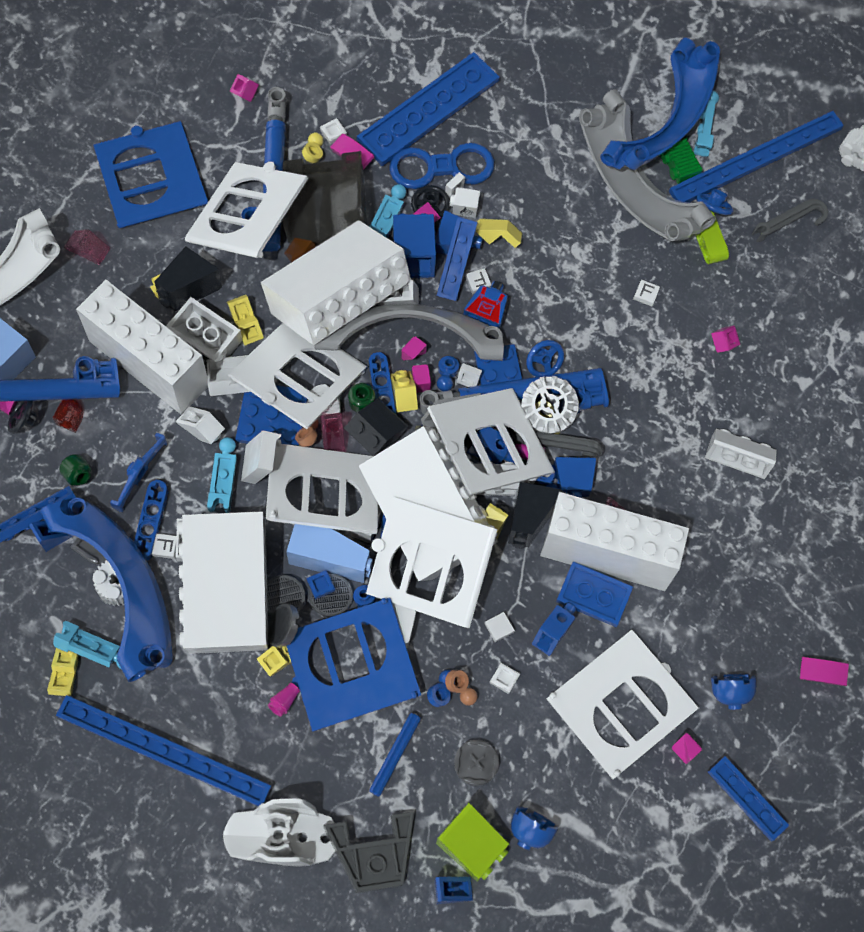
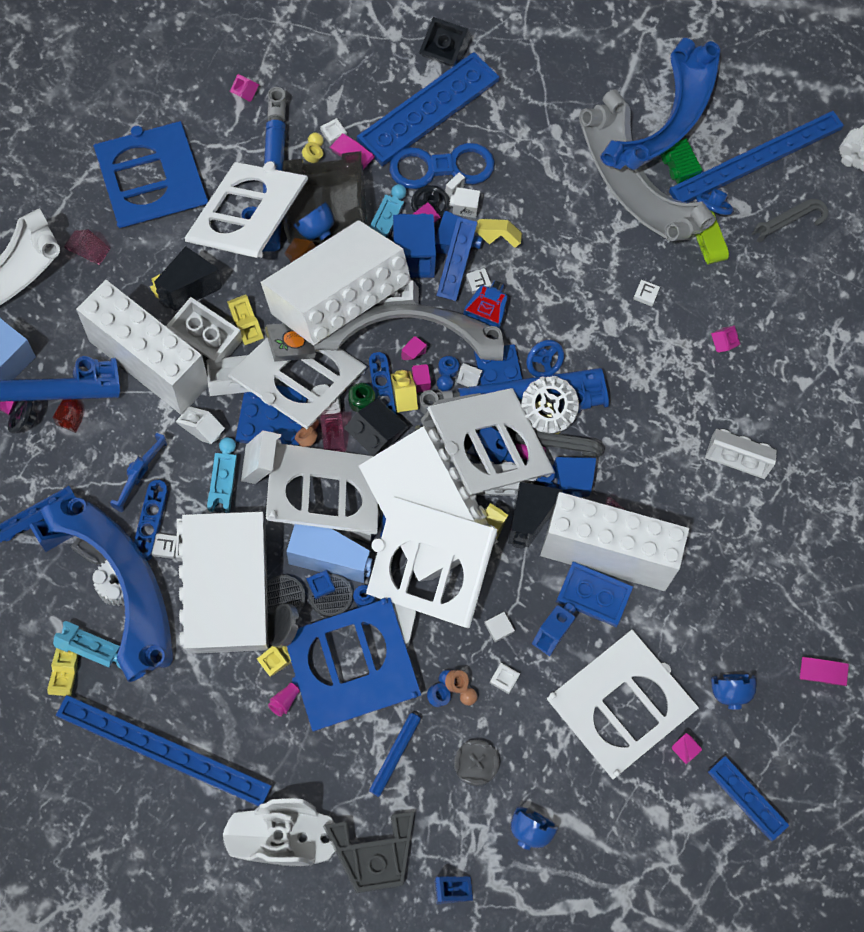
(75, 470): dark green head -> none
(287, 344): none -> flat silver tile
(316, 223): none -> blue cylinder
(445, 41): none -> black slope
(473, 843): lime slope -> none
(705, 140): medium azure plate -> none

